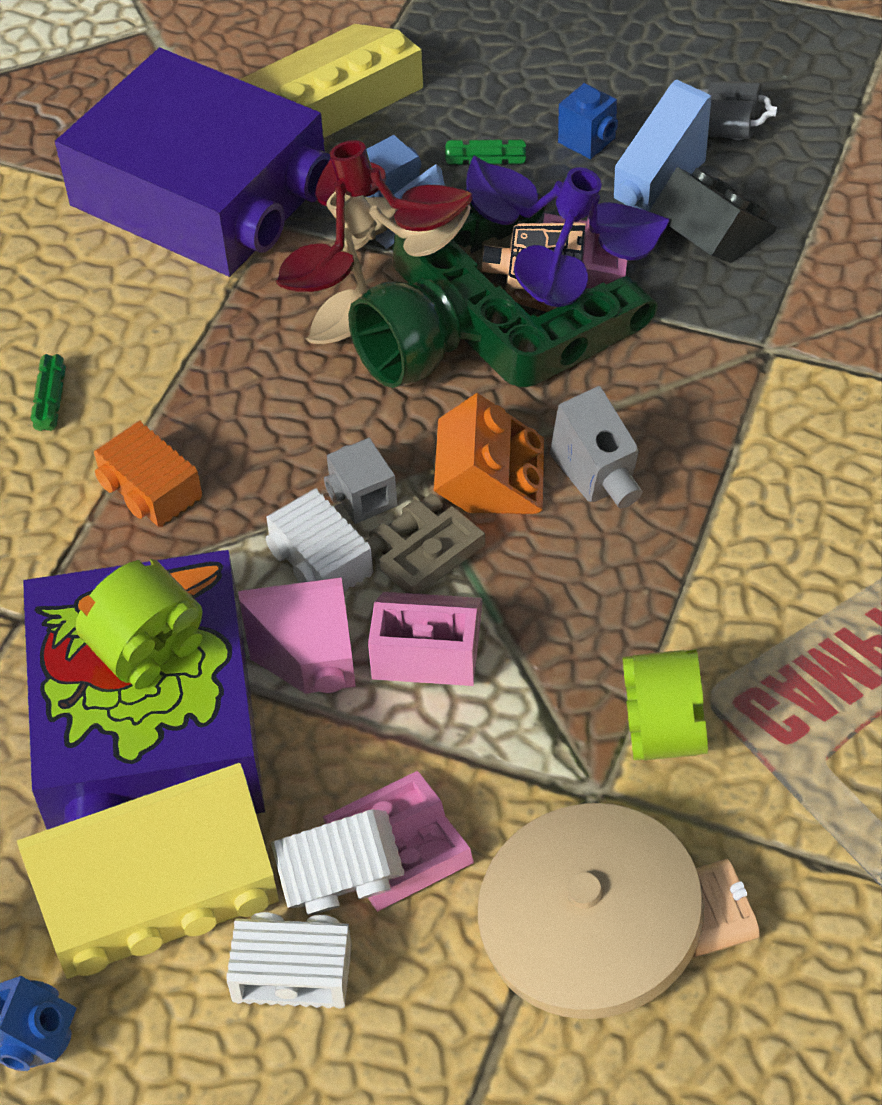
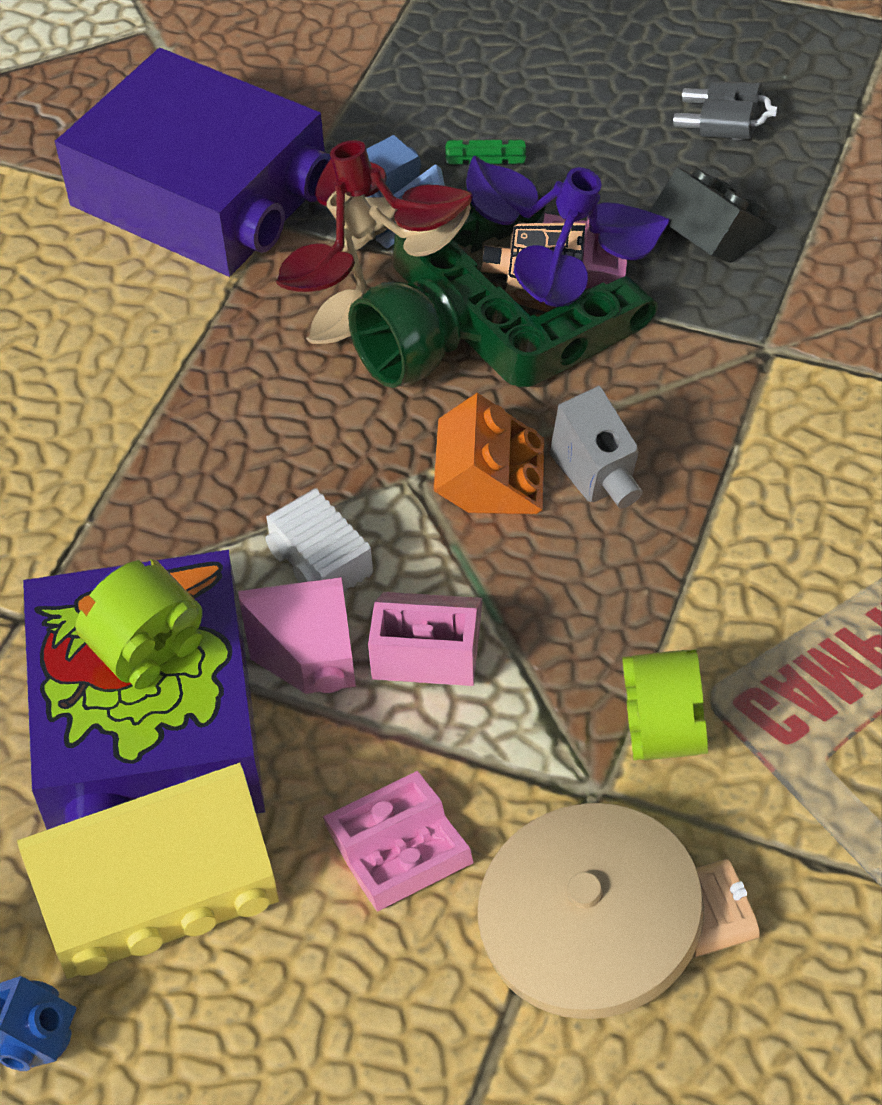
(48, 392): green axle -> none
(147, 474): orange brick -> none
(289, 961): white brick -> none
(337, 860): white brick -> none
(346, 74): light yellow slope -> none
(361, 480): light grey brick -> none
(430, 552): dark tan plate -> none
(587, 120): blue brick -> none
(669, 139): light blue slope -> none

